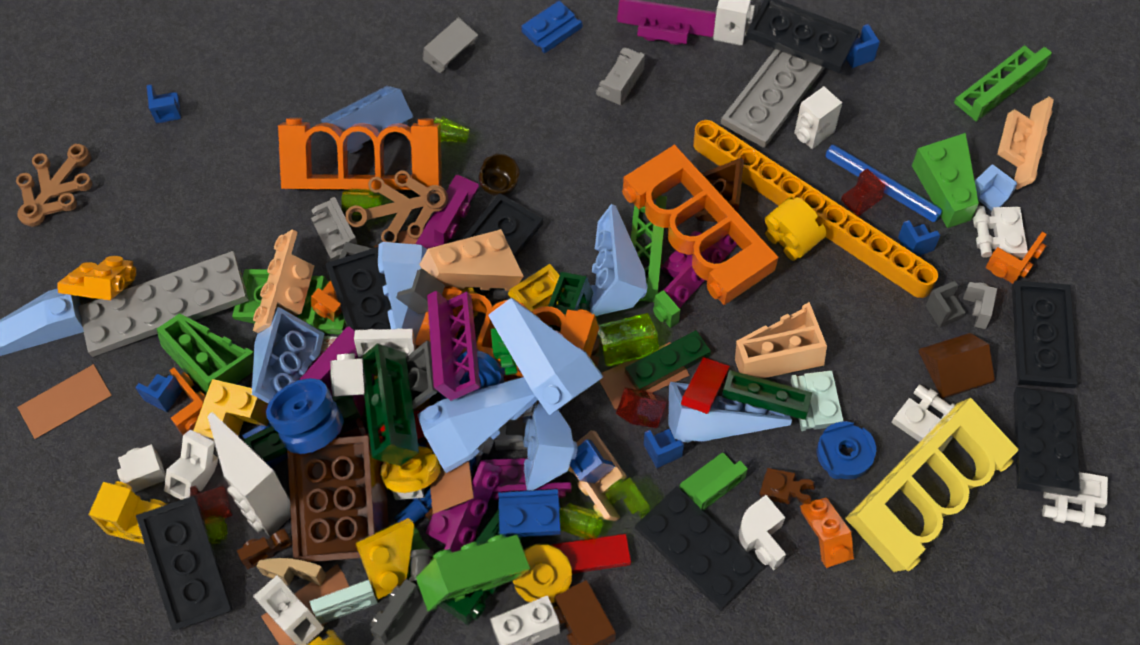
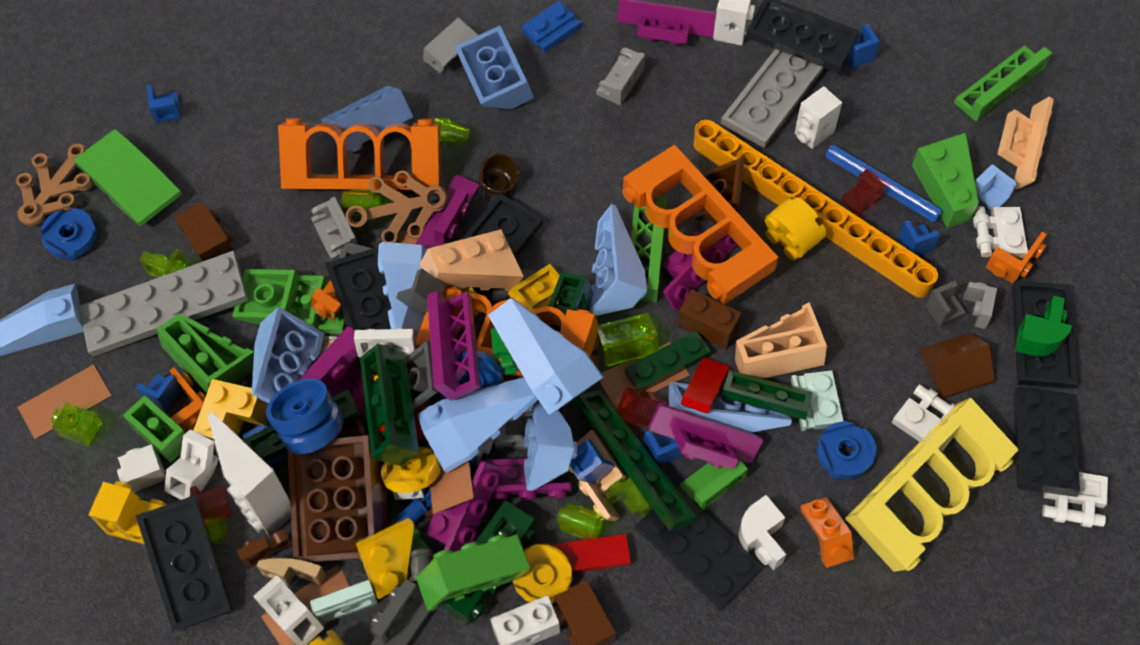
(75, 245): none -> blue plate
(80, 430): none -> clear neon green brick
(99, 280): light orange plate -> none
(127, 177): none -> bright green slope
(156, 428): none -> bright green brick
(159, 265): none -> clear neon green bracket
(203, 232): none -> reddish brown brick
(286, 283): light nougat bracket -> none
(347, 375): white brick -> none
(494, 70): none -> medium blue slope
(529, 513): blue plate -> none
(635, 460): none -> dark green plate
(666, 309): bright green plate -> none
(705, 438): none -> magenta bracket
(709, 318): none -> reddish brown brick
(782, 486): reddish brown plate -> none
(1043, 335): none -> green brick

